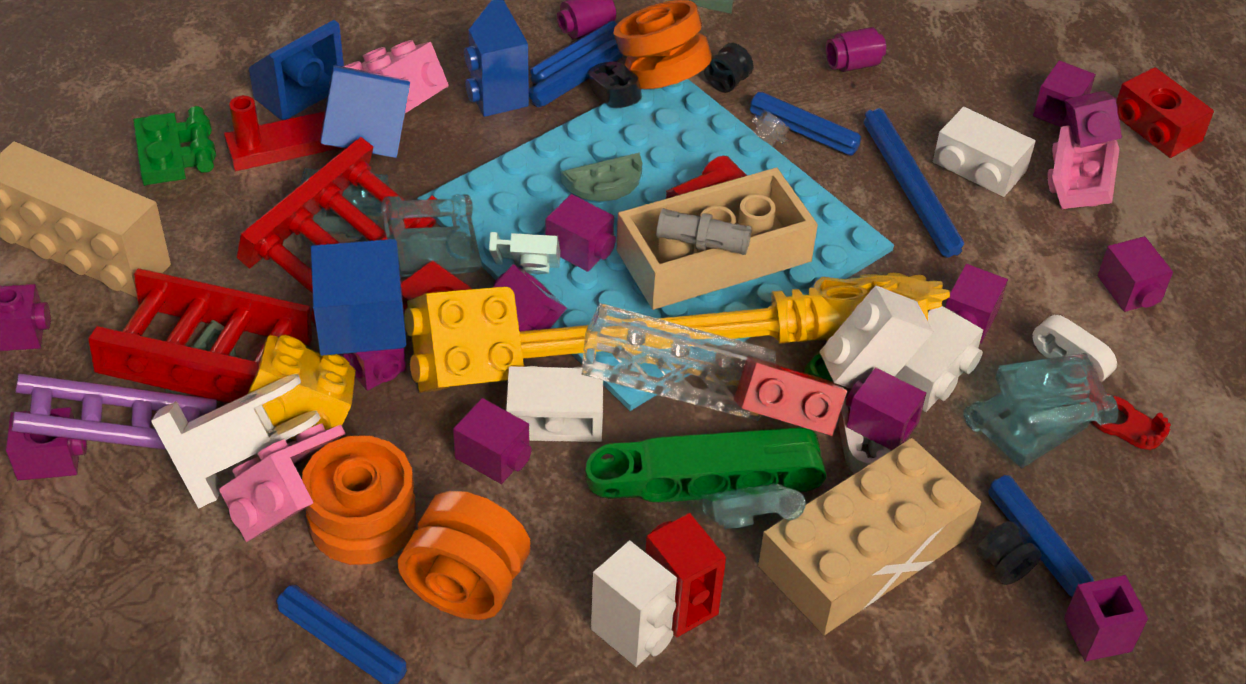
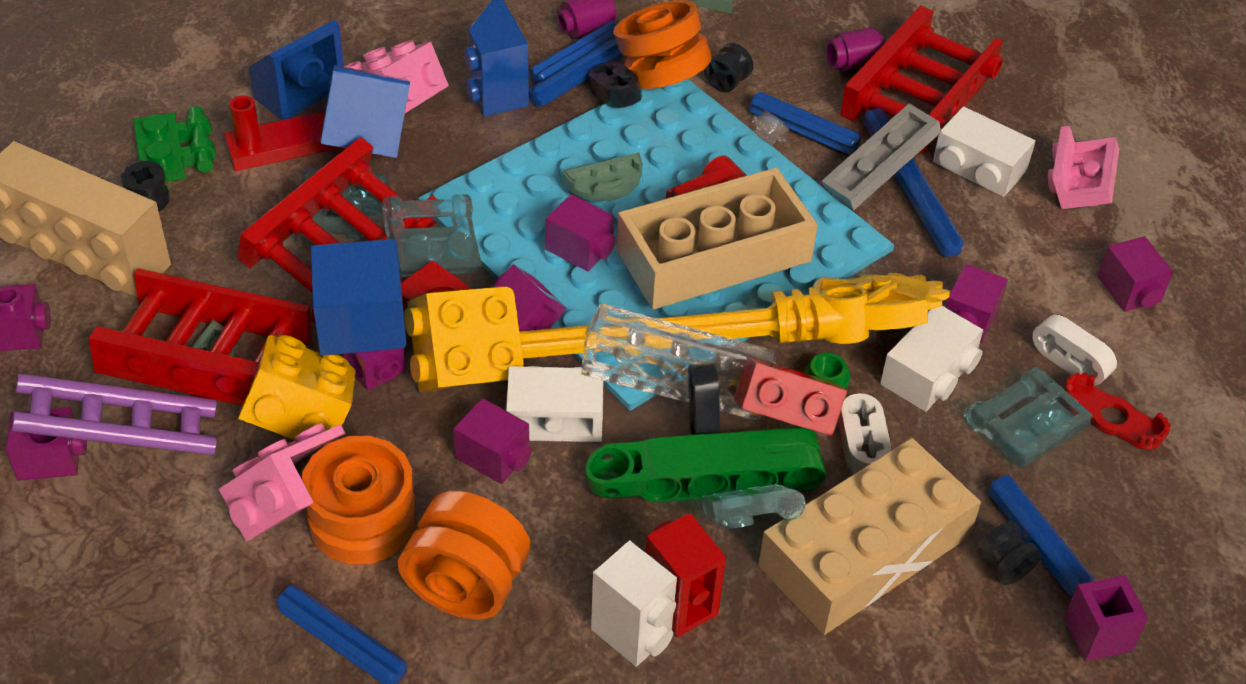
(147, 180): none -> black wheel
(225, 436): white piece -> none
(531, 251): light aqua plate -> none
(703, 399): none -> black beam
(704, 231): light grey pin -> none
(878, 334): white brick -> none
(881, 156): none -> light grey plate
(884, 409): magenta brick -> none
(901, 52): none -> red fence
(1052, 384): clear light blue plate -> none
(1062, 83): magenta brick -> none
(1093, 118): magenta brick -> none
(1163, 112): red brick -> none

